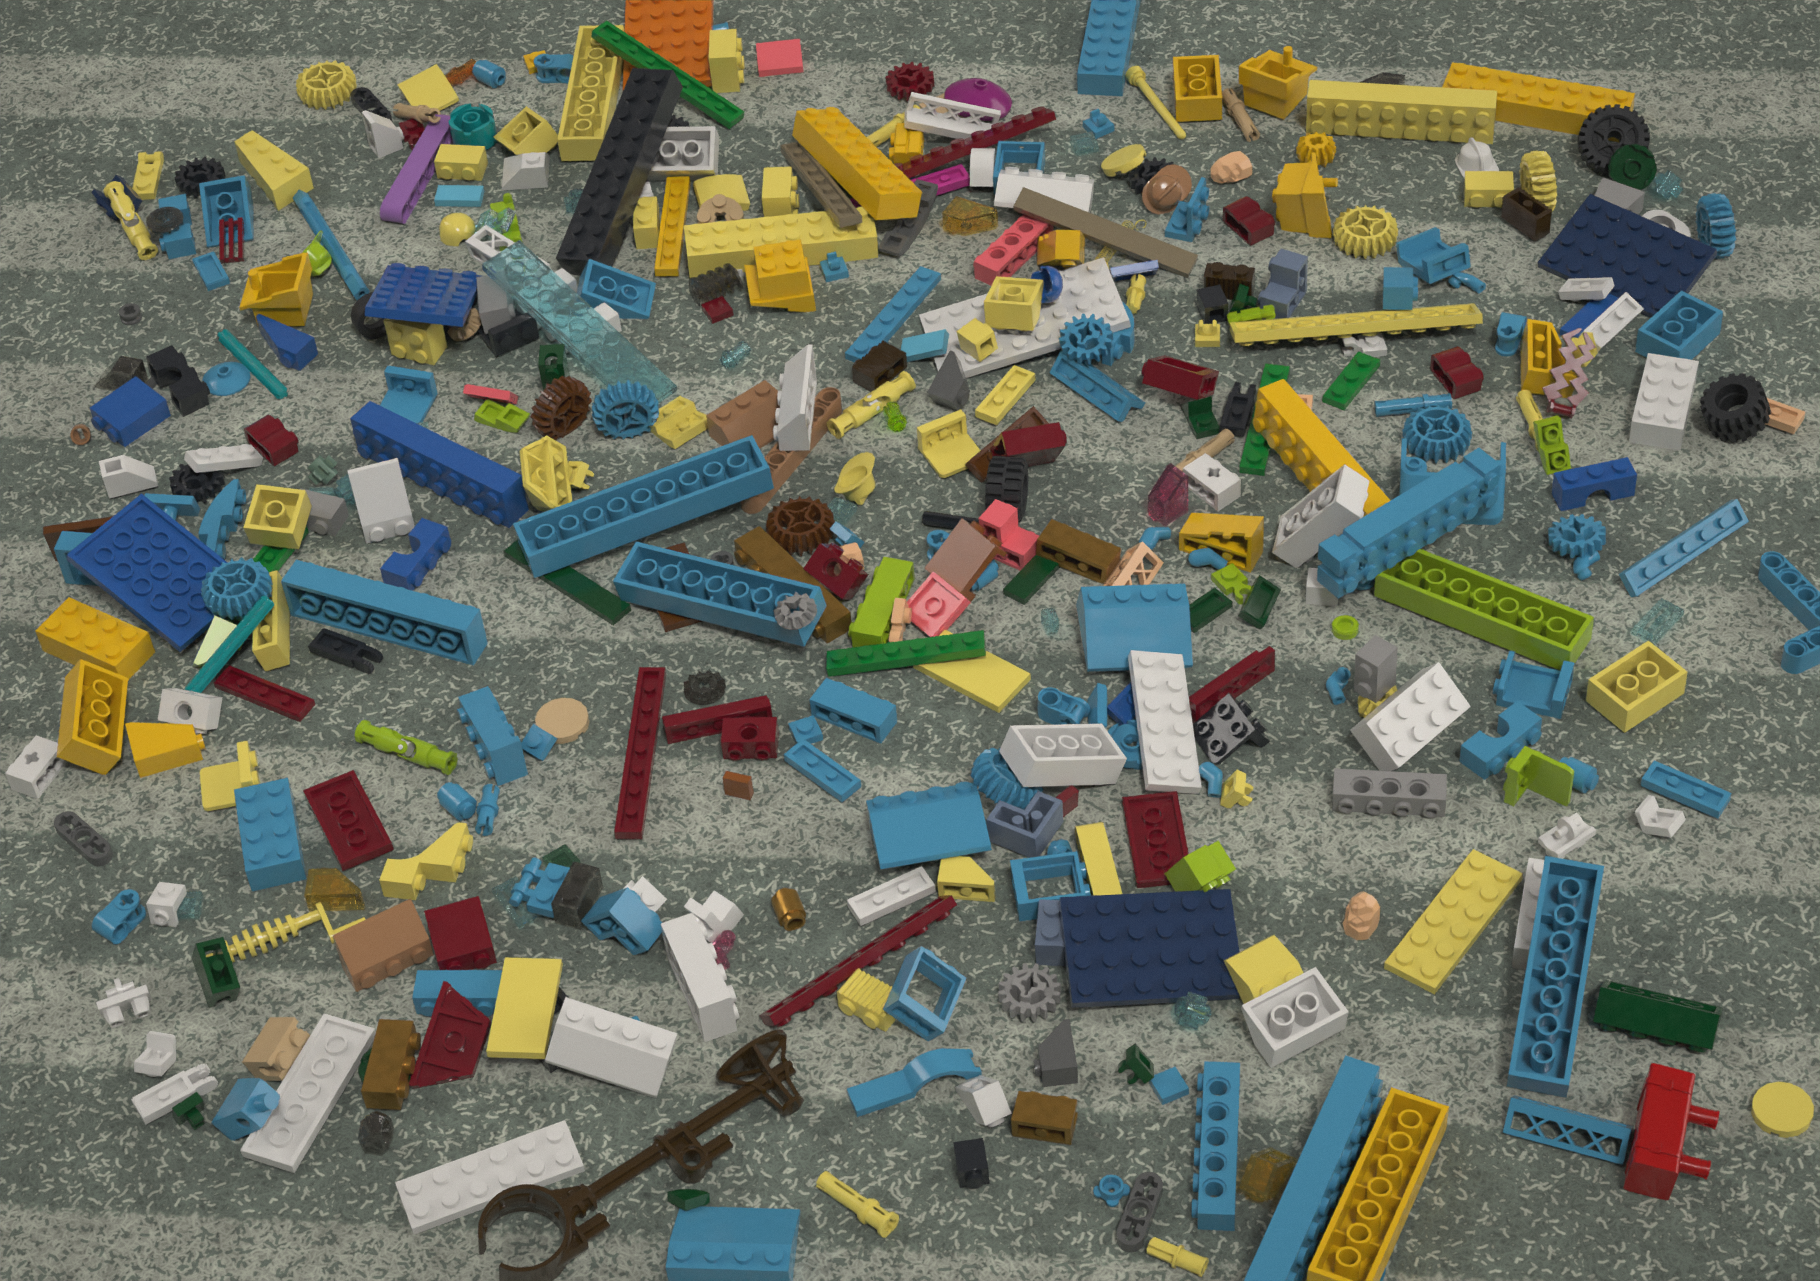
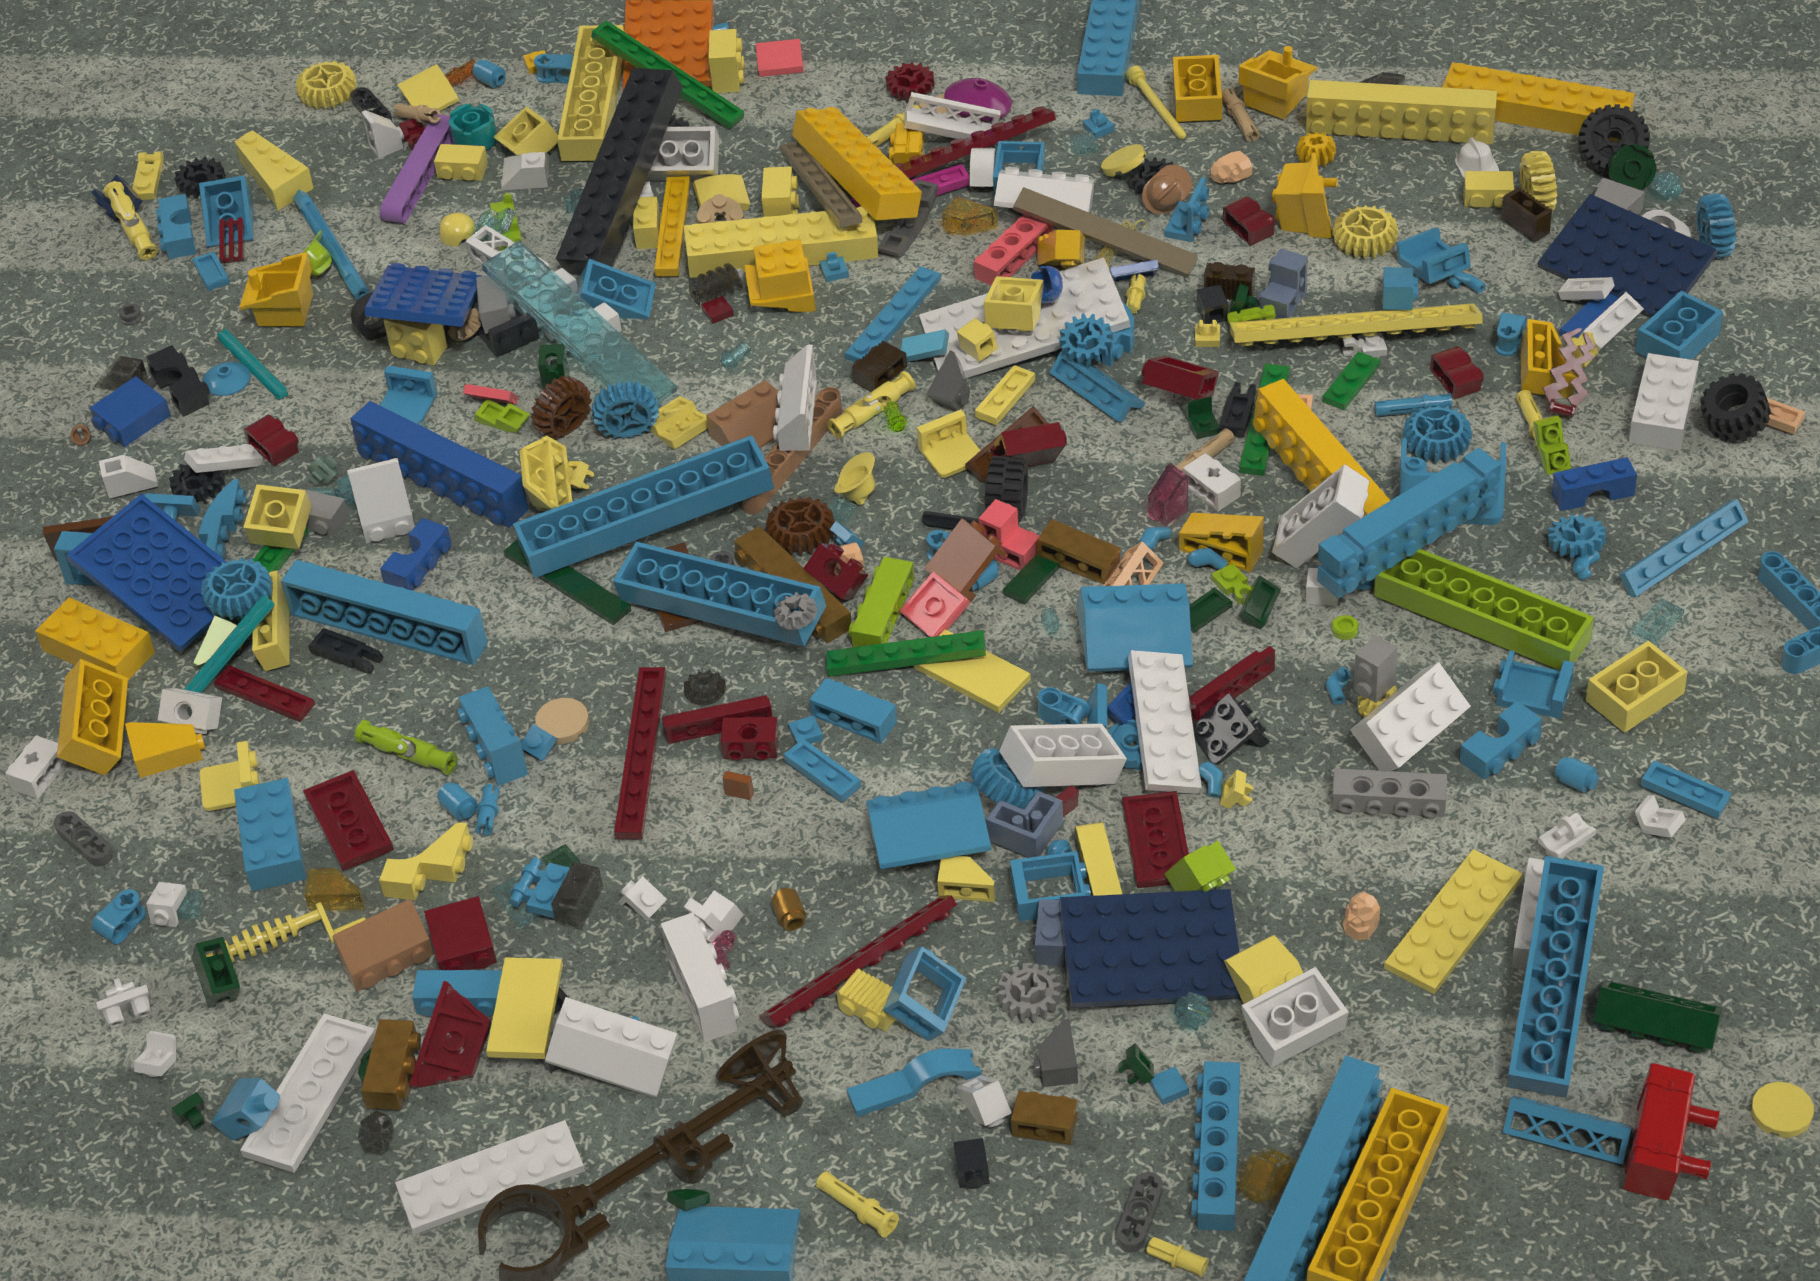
(158, 222): clear smoke gear -> none
(165, 1095): white hinge -> none
(275, 1049): tan brick -> none
(289, 345): blue slope -> none
(459, 195): medium azure tile -> none
(626, 918): dark azure brick -> none
(891, 896): white plate -> none
(900, 617): light nougat plate -> none
(1111, 1182): dark azure plate -> none
(1539, 774): lime bracket -> none

